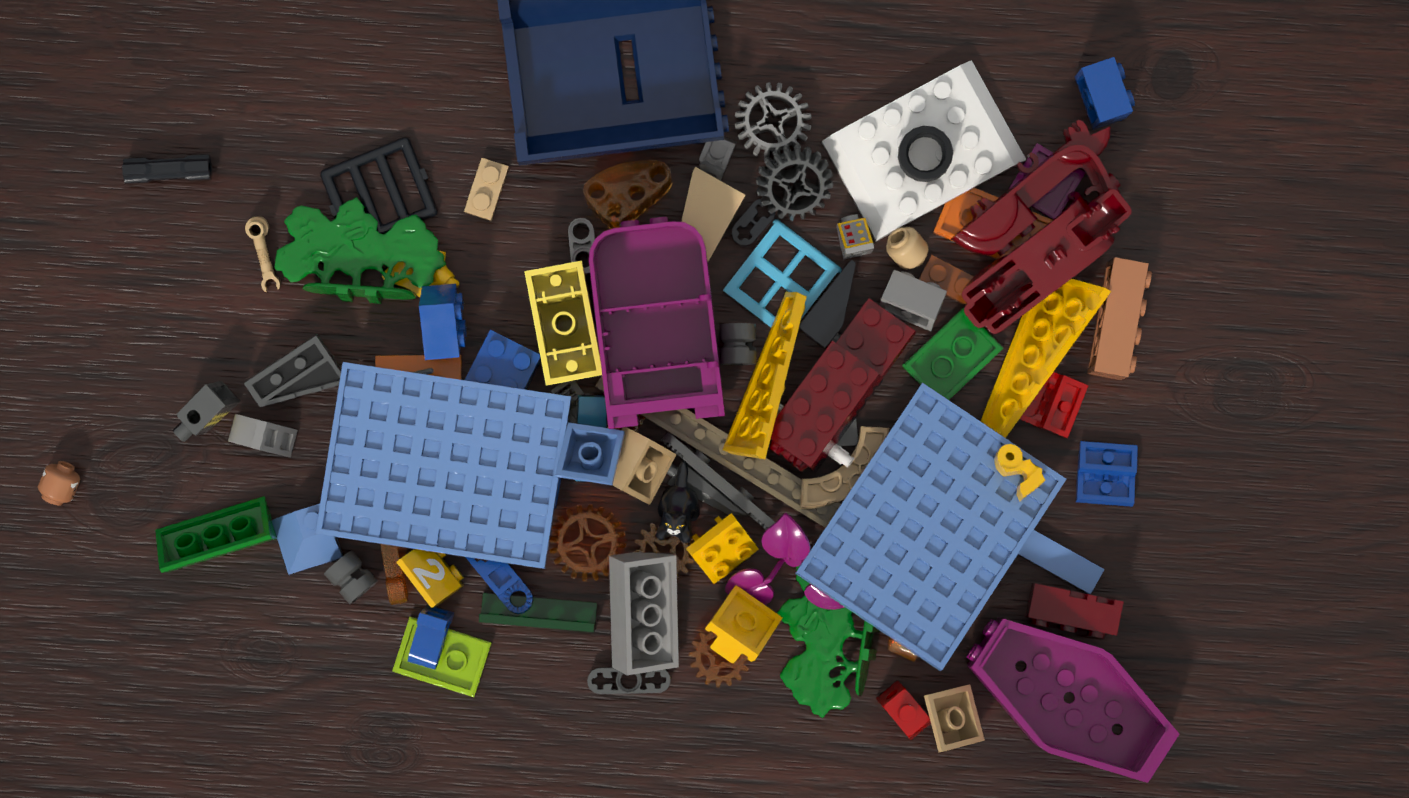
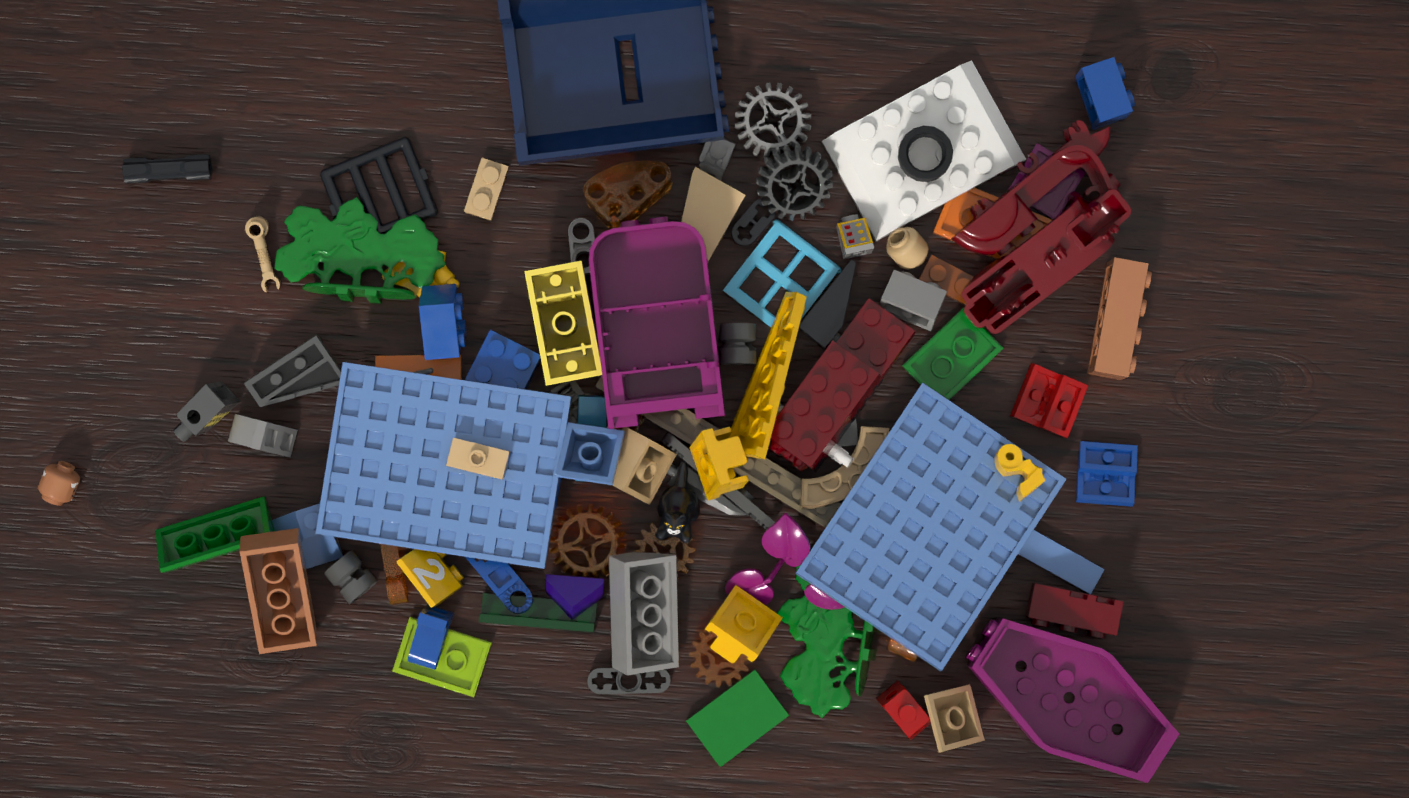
(278, 590): none -> nougat brick
(478, 458): none -> tan plate
(574, 593): none -> dark purple slope
(715, 460): none -> yellow panel
(722, 548): yellow plate -> none
(737, 718): none -> green tile
(1038, 348): yellow wing -> none

